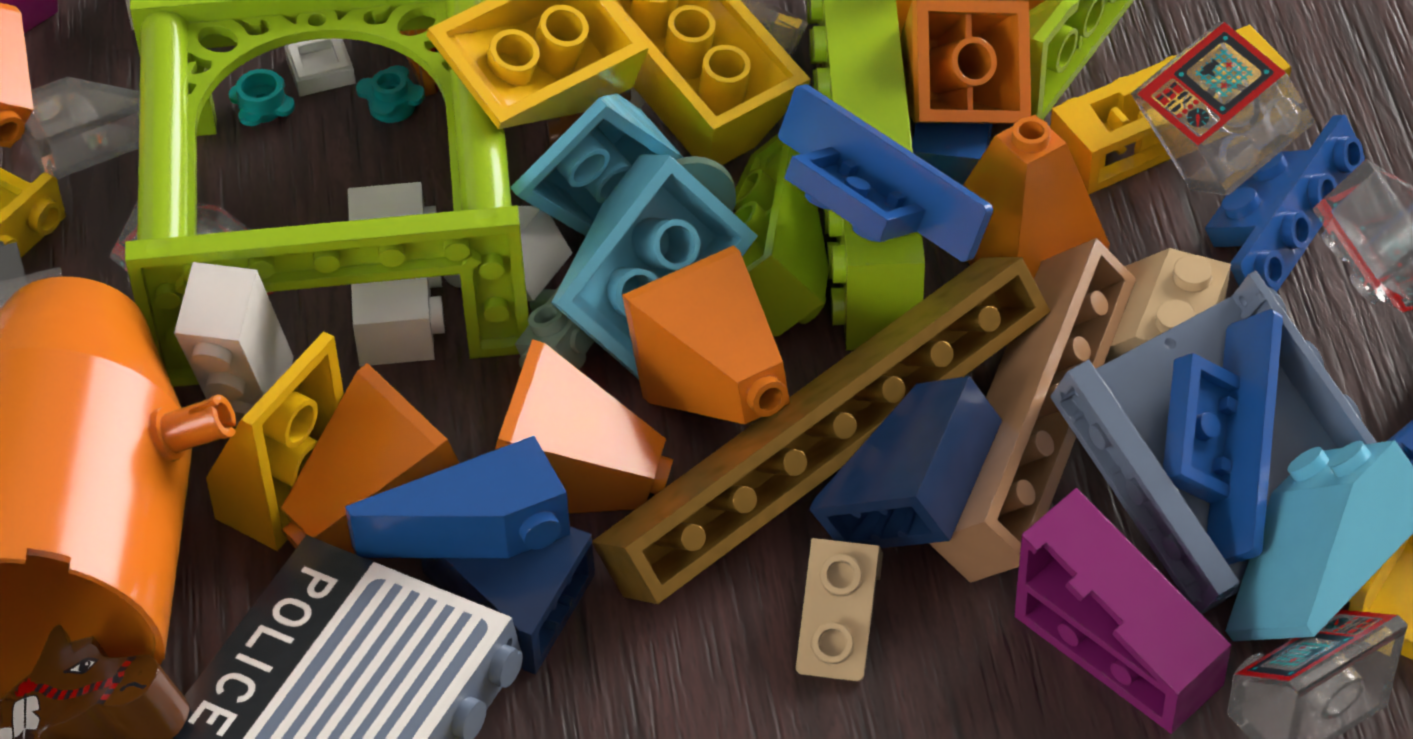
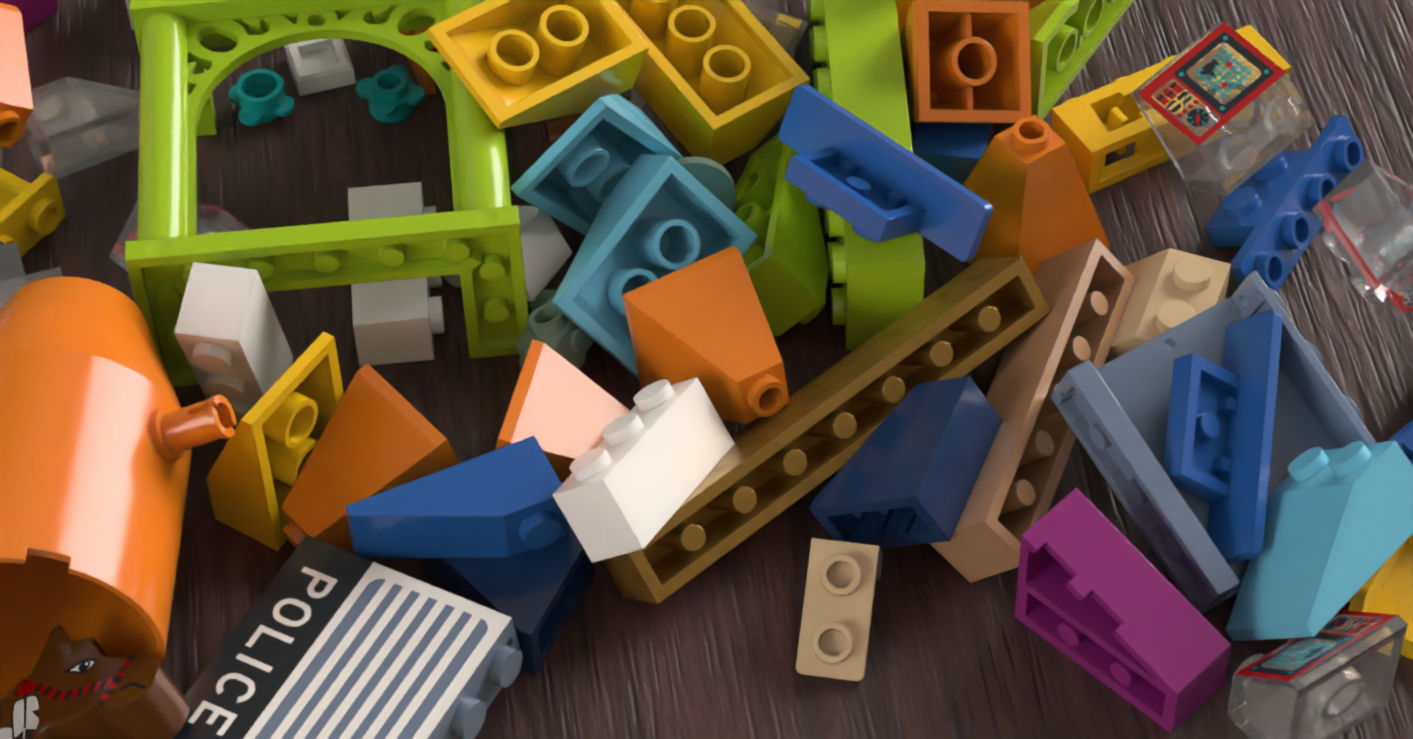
(643, 468): none -> white brick

